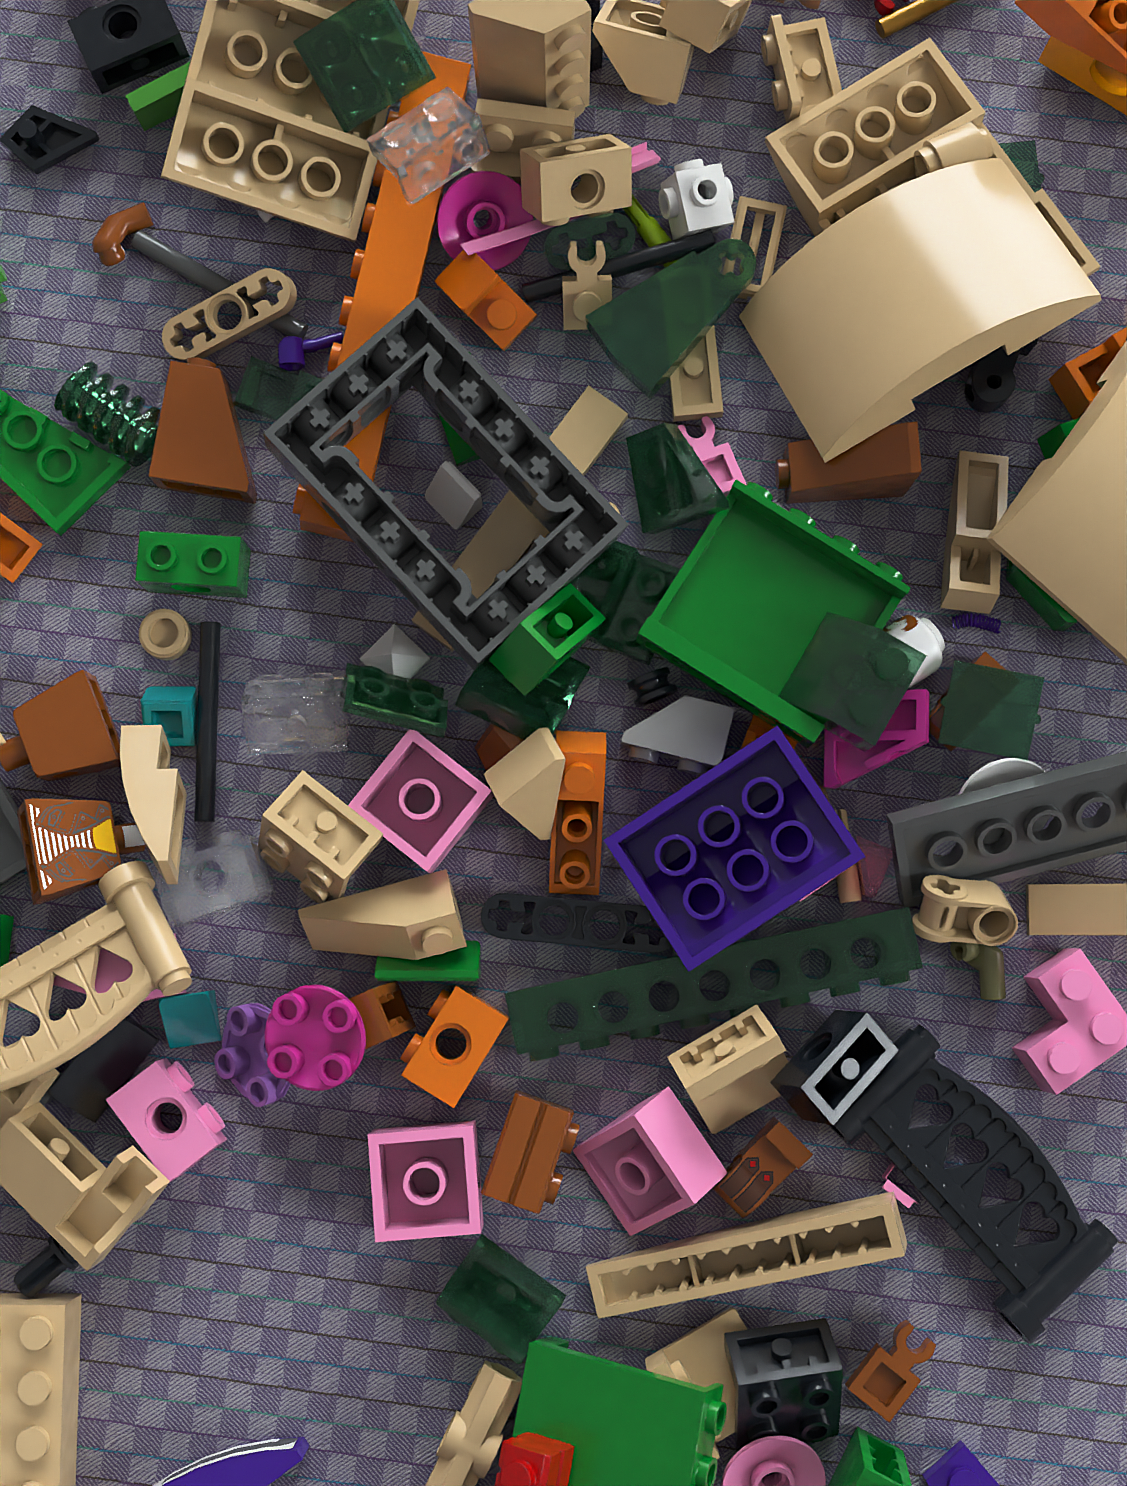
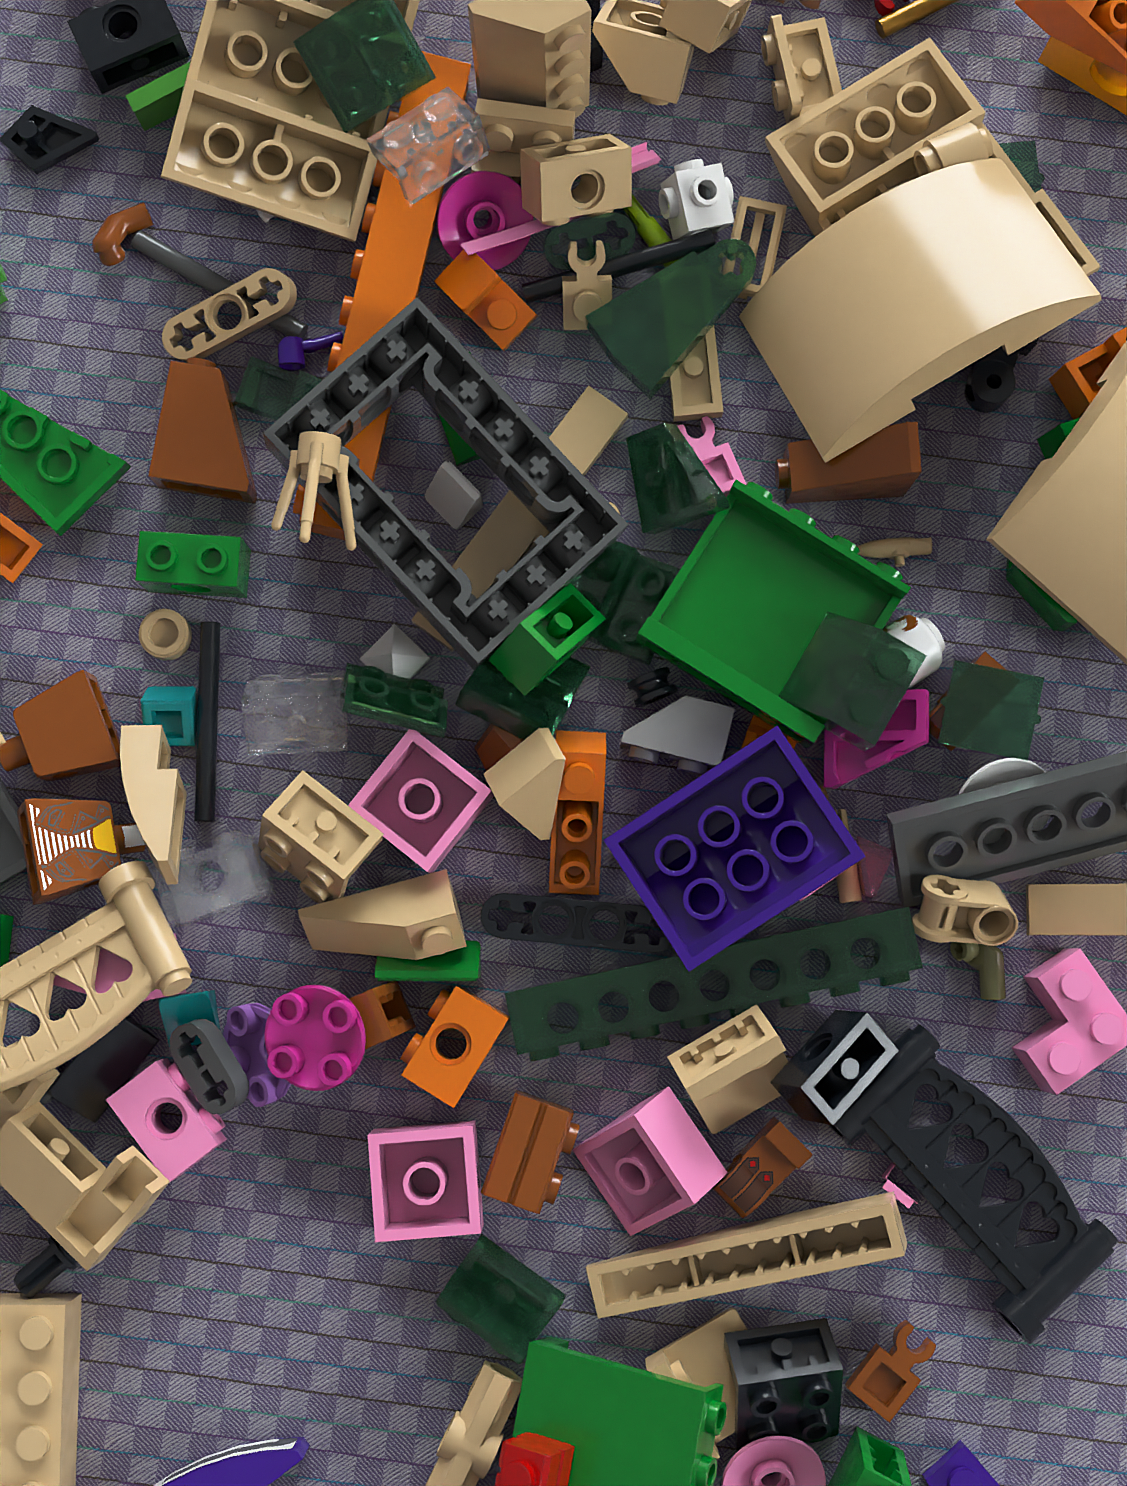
(108, 414): clear green piece -> none
(209, 1066): none -> dark grey beam
(318, 460): none -> tan plant
(896, 548): none -> tan helmet
(965, 621): dark purple leg -> none
(976, 507): tan slope -> none

